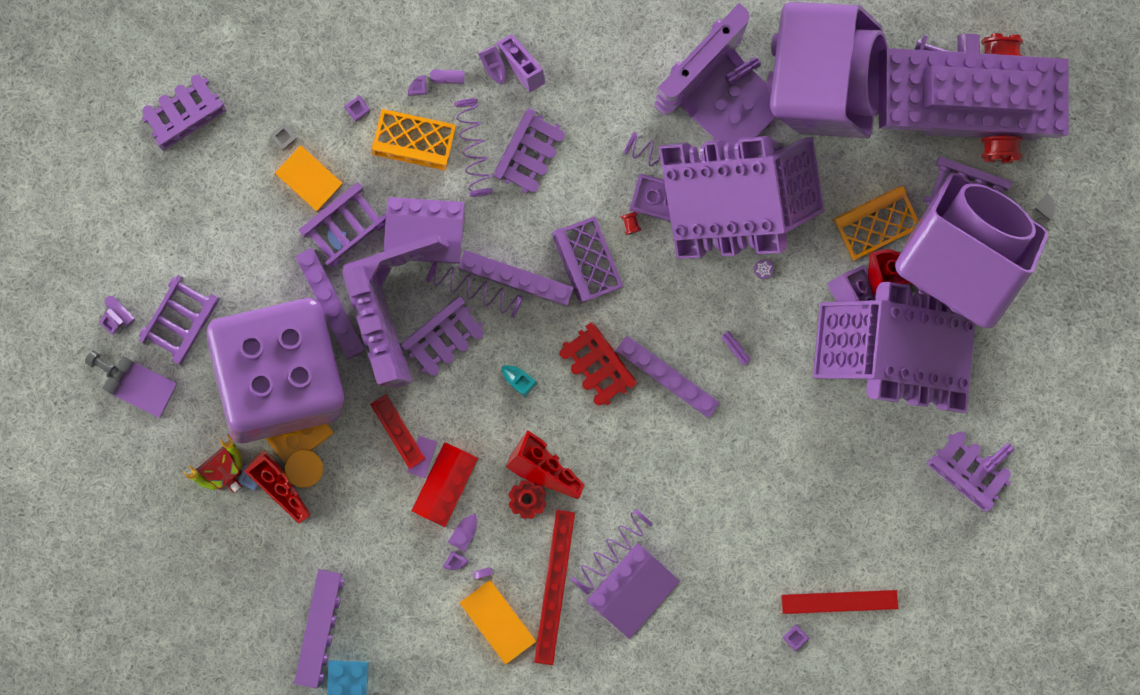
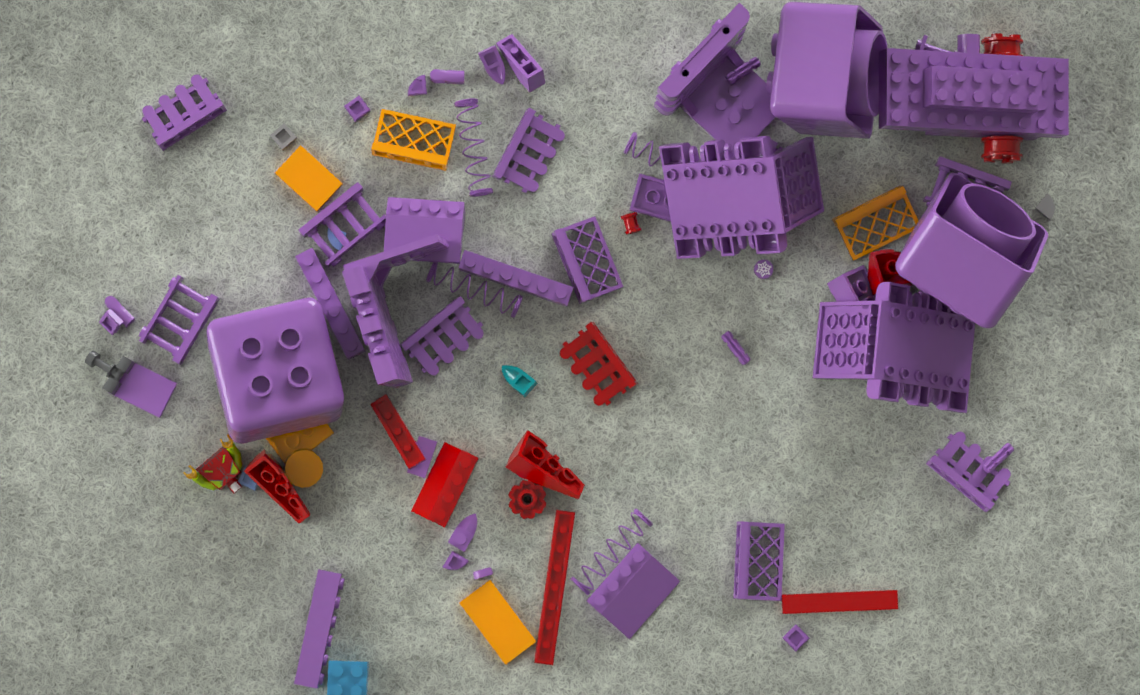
(667, 376): medium lavender plate -> none
(742, 564): none -> medium lavender fence

